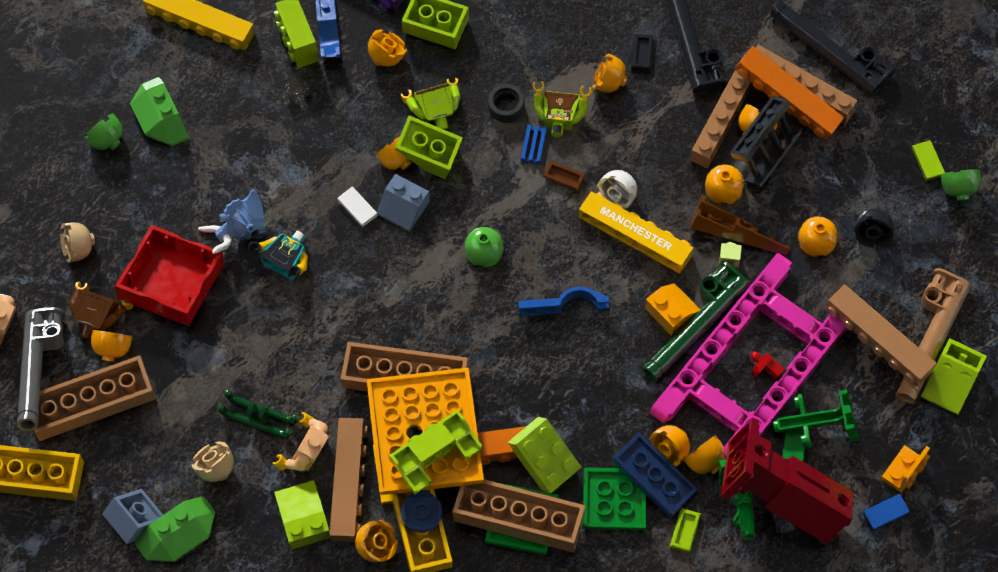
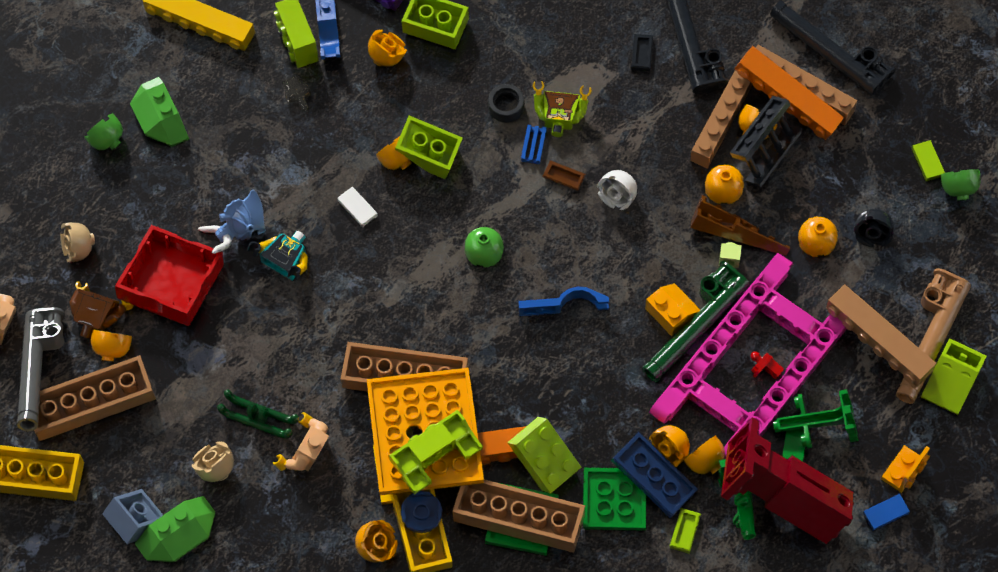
(302, 515): lime slope -> none
(347, 480): medium nougat brick -> none
(403, 202): sand blue slope -> none
(434, 103): lime torso -> none
(610, 75): light orange cylinder -> none
(636, 232): yellow brick -> none

